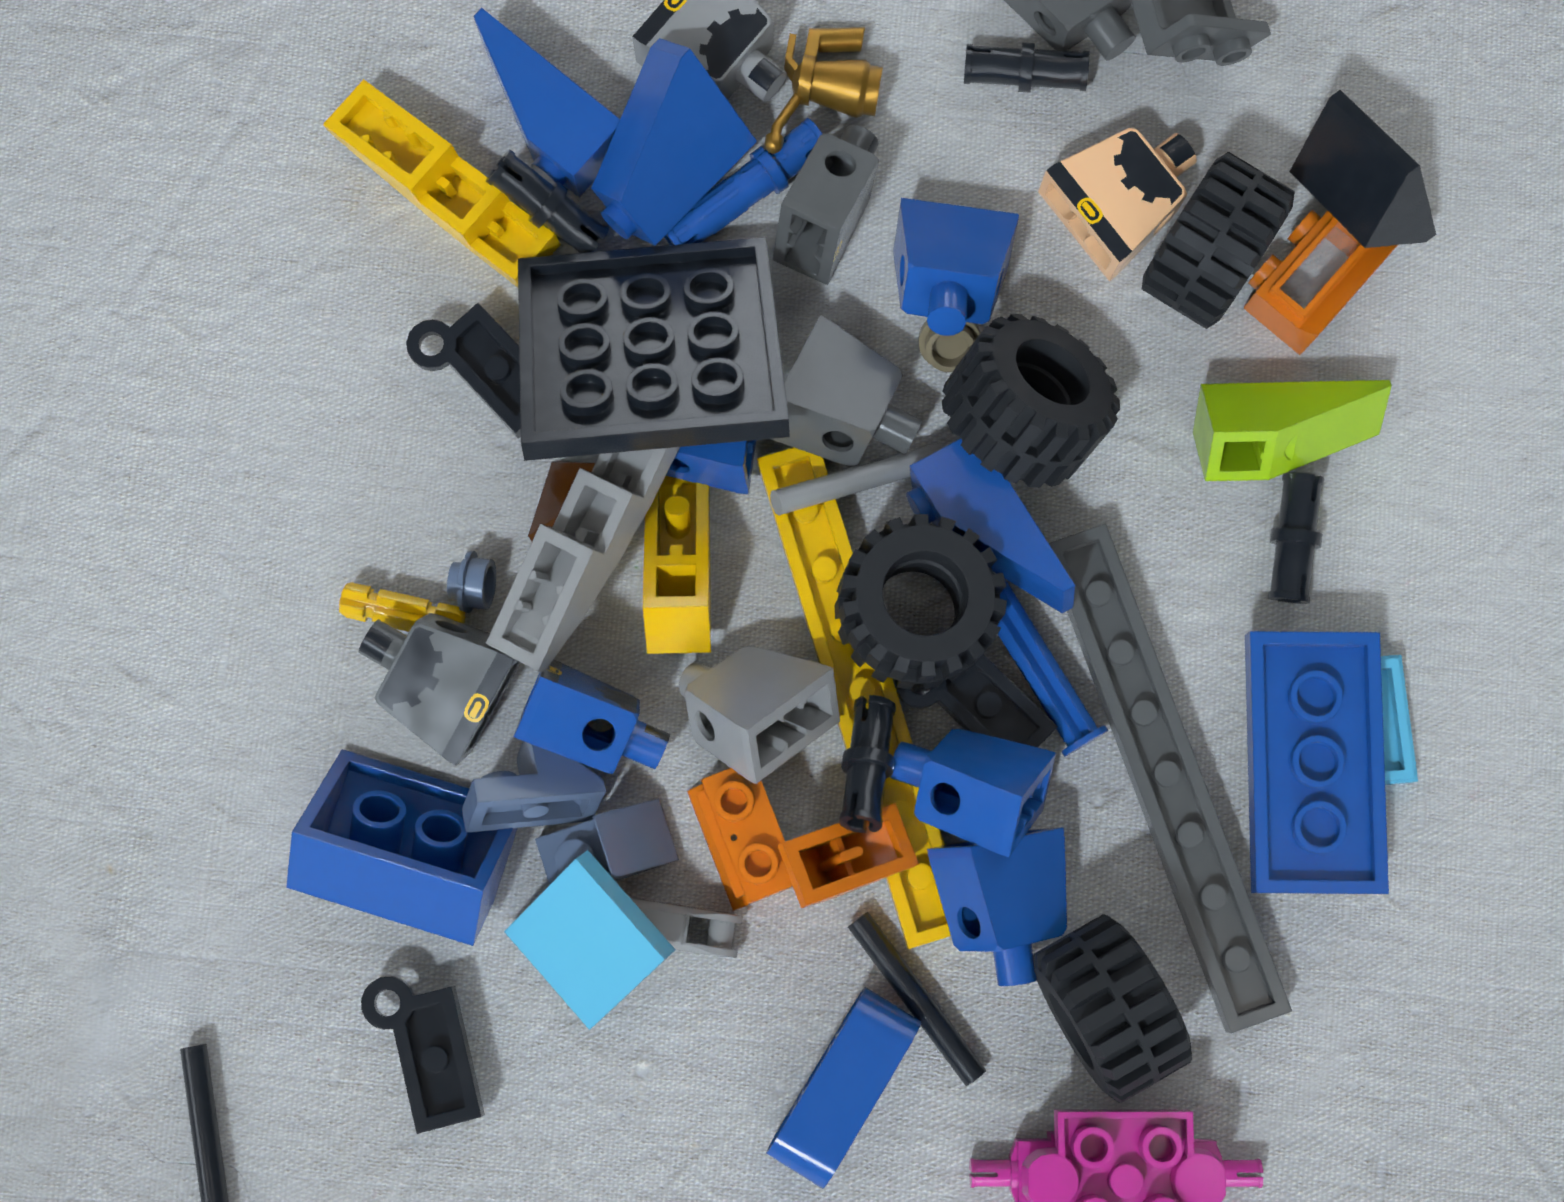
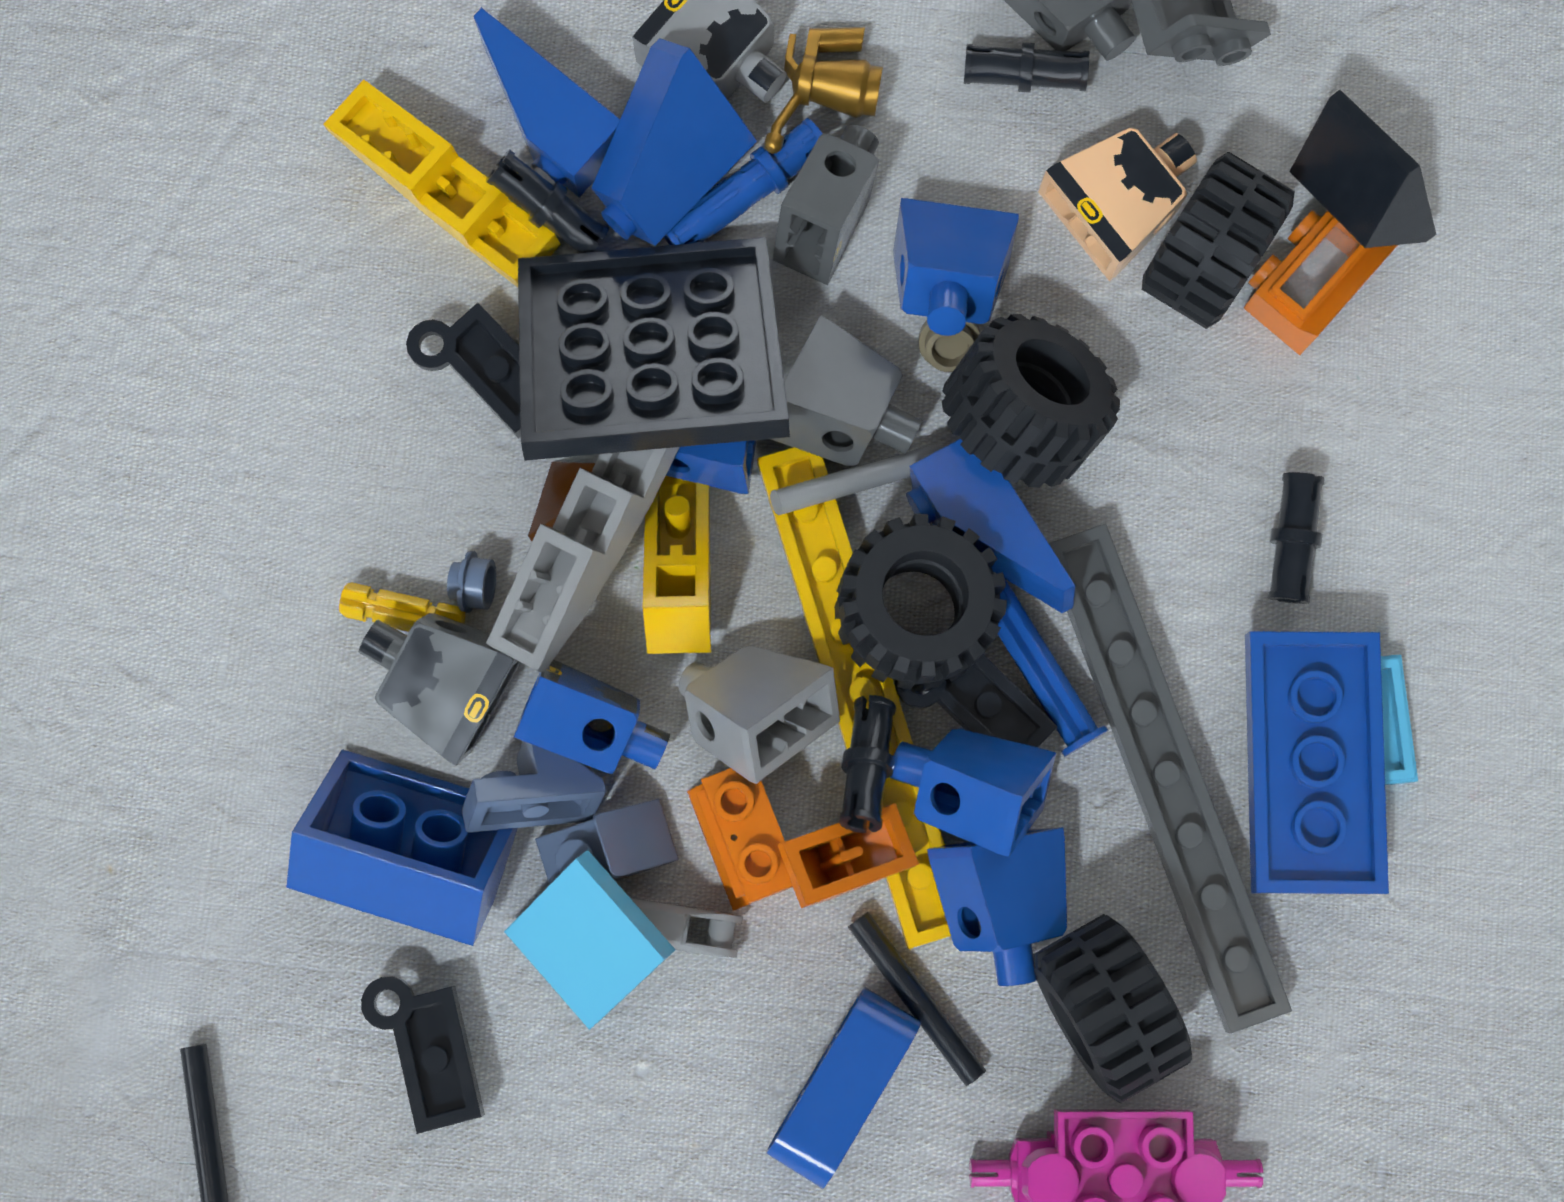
(1280, 426): lime slope -> none

